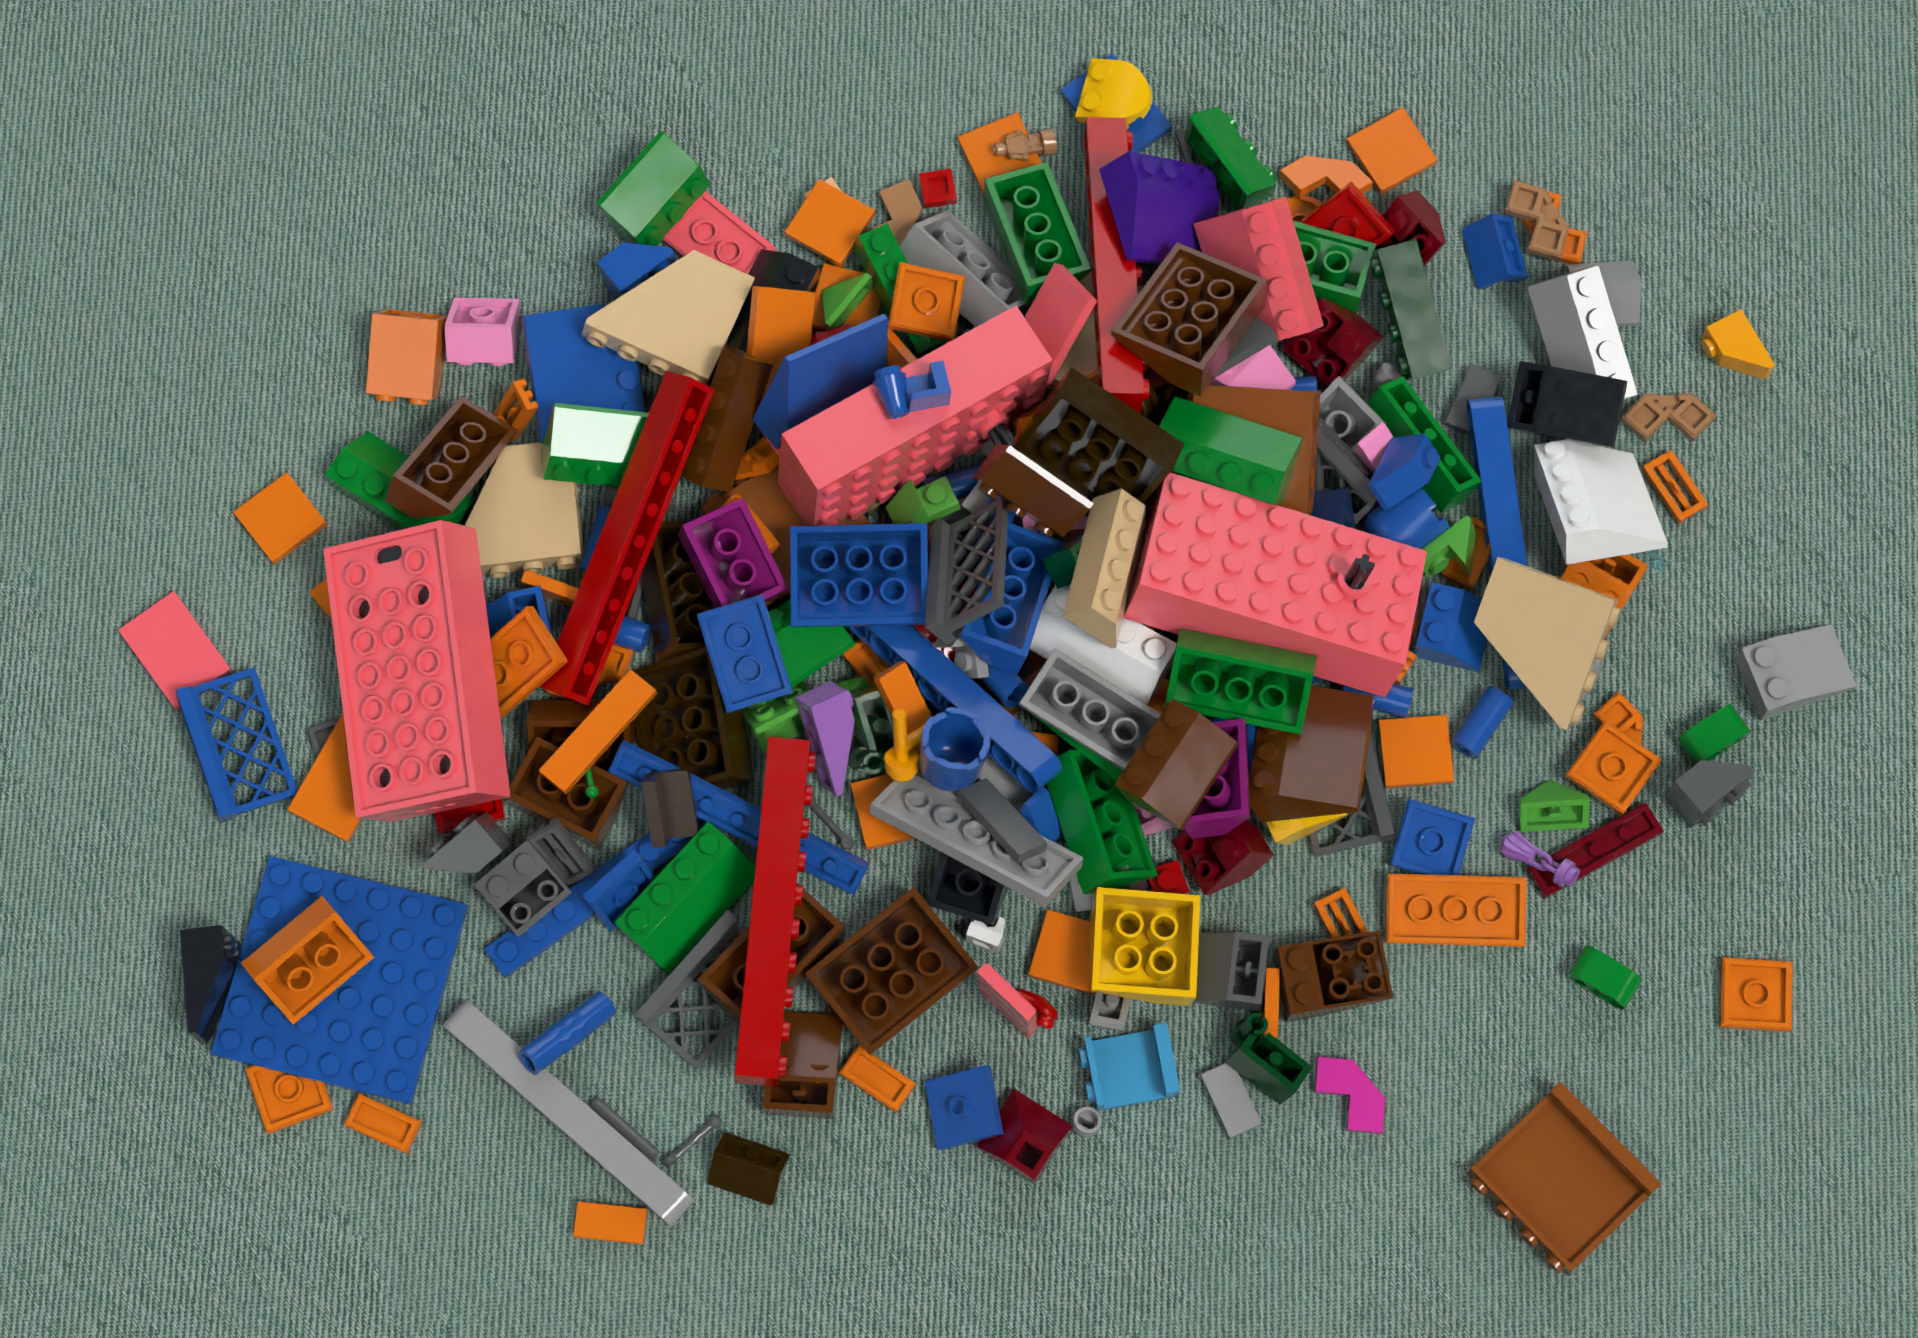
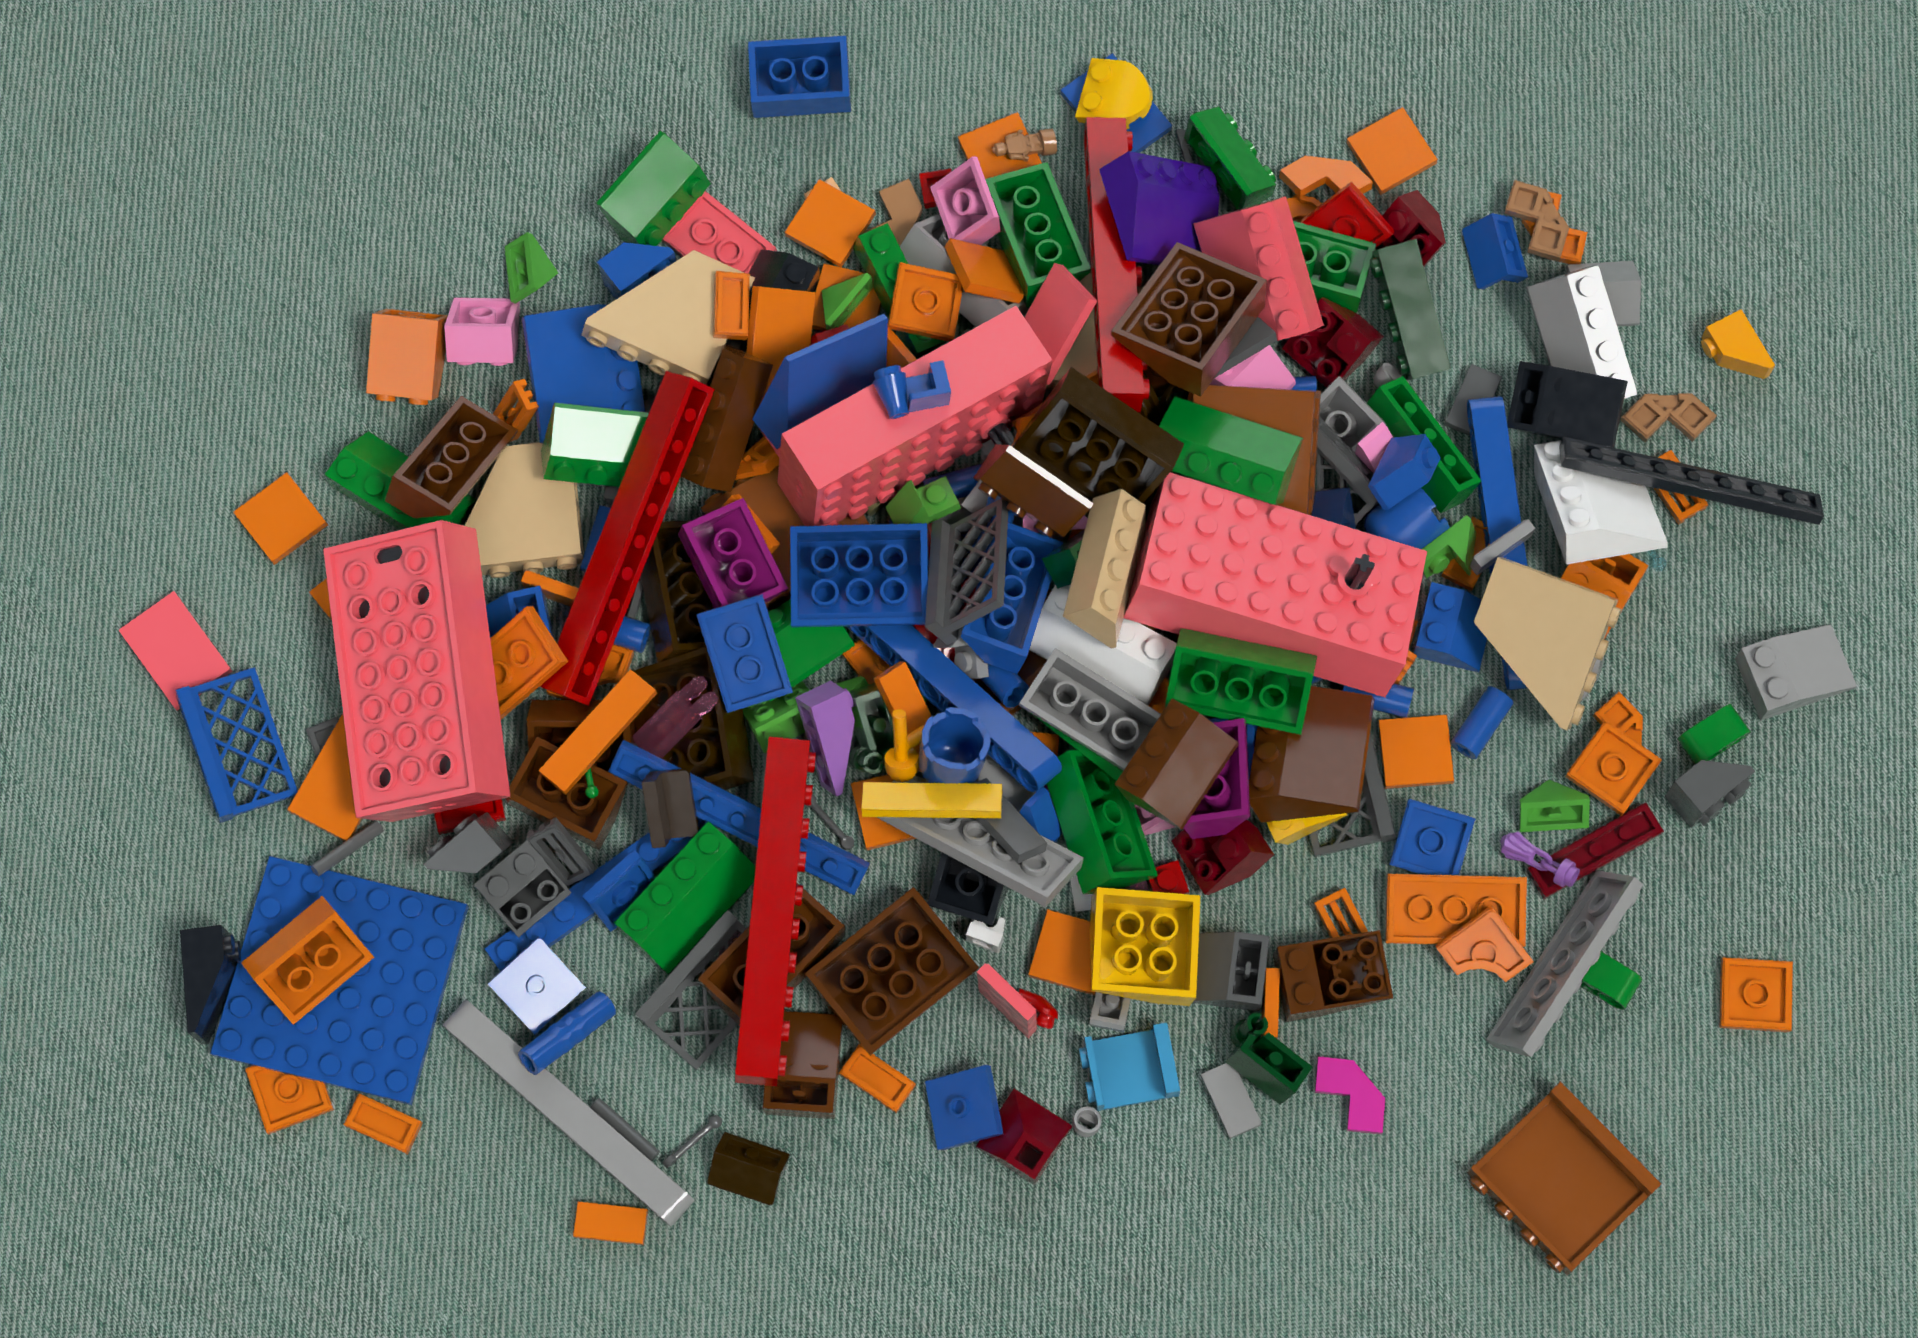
(347, 848): none -> dark grey piece
(527, 267): none -> bright green slope
(536, 985): none -> plate
(675, 718): none -> clear pink hinge
(731, 305): none -> orange tile
(799, 76): none -> blue brick
(932, 800): none -> yellow tile
(966, 204): none -> bright pink slope
(984, 271): none -> orange tile
(1485, 945): none -> orange tile
(1502, 546): none -> light grey tile
(1564, 963): none -> light grey plate
(1691, 480): none -> black tile

